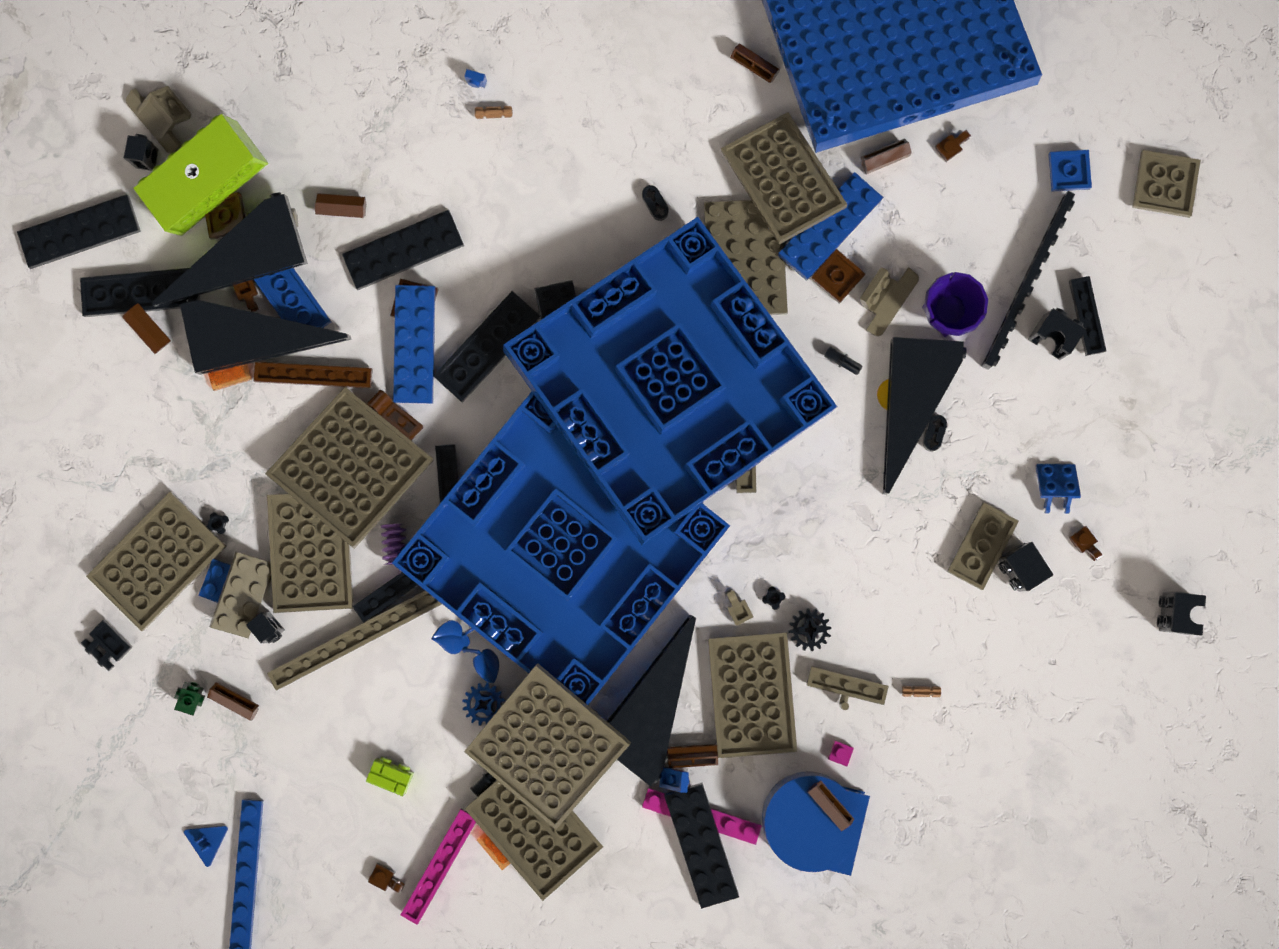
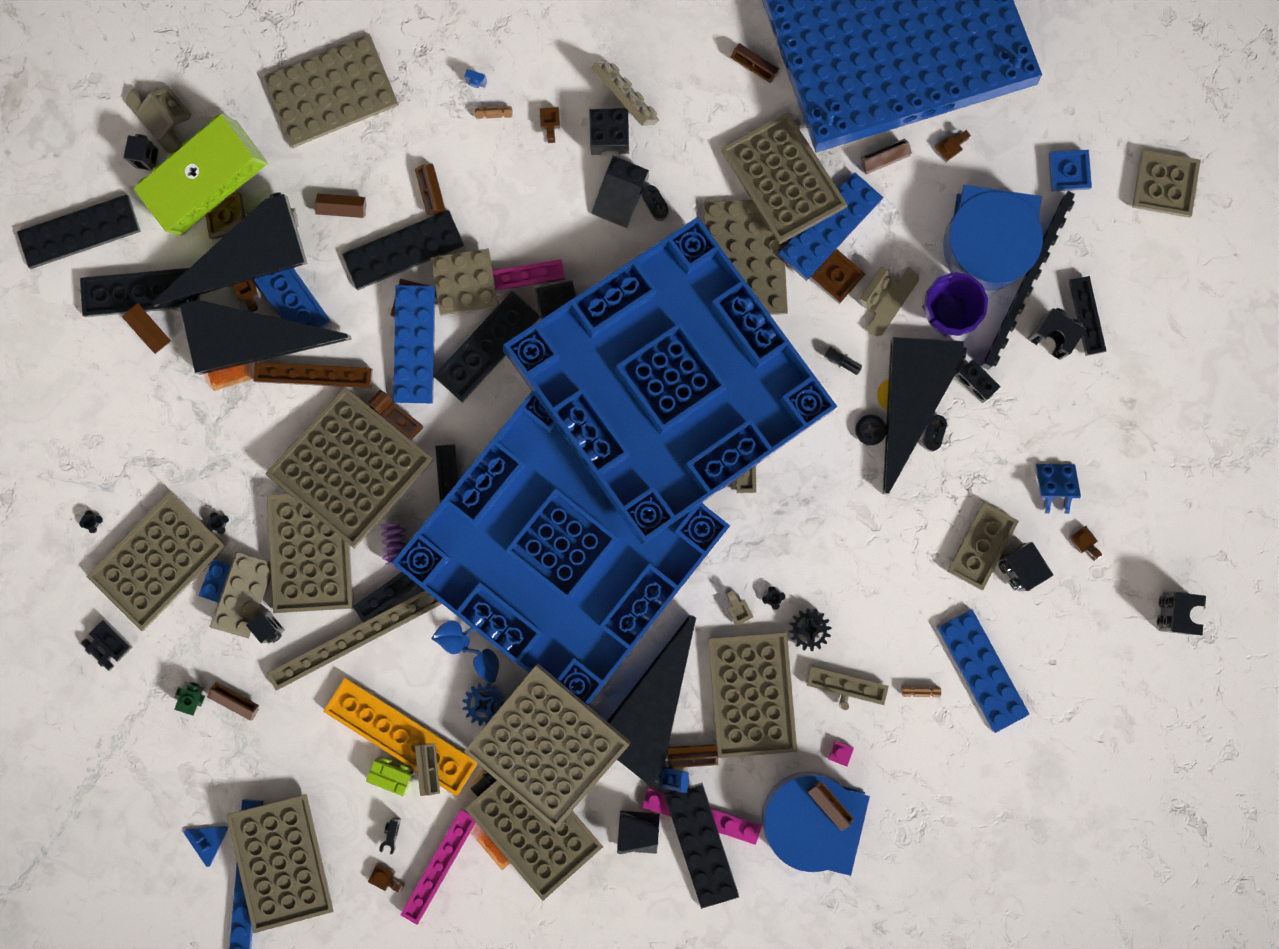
(84, 523): none -> black plate
(280, 863): none -> dark tan plate
(330, 91): none -> dark tan plate
(391, 830): none -> black plate
(397, 733): none -> light orange plate
(427, 769): none -> dark tan piece
(430, 189): none -> reddish brown piece
(464, 282): none -> dark tan plate
(528, 275): none -> dark pink plate
(550, 120): none -> reddish brown plate
(609, 130): none -> black piece
(620, 191): none -> black slope
(623, 91): none -> dark tan plate
(638, 832): none -> black piece
(874, 421): none -> black gear
(977, 381): none -> black brick
(983, 671): none -> blue plate
(993, 235): none -> blue brick

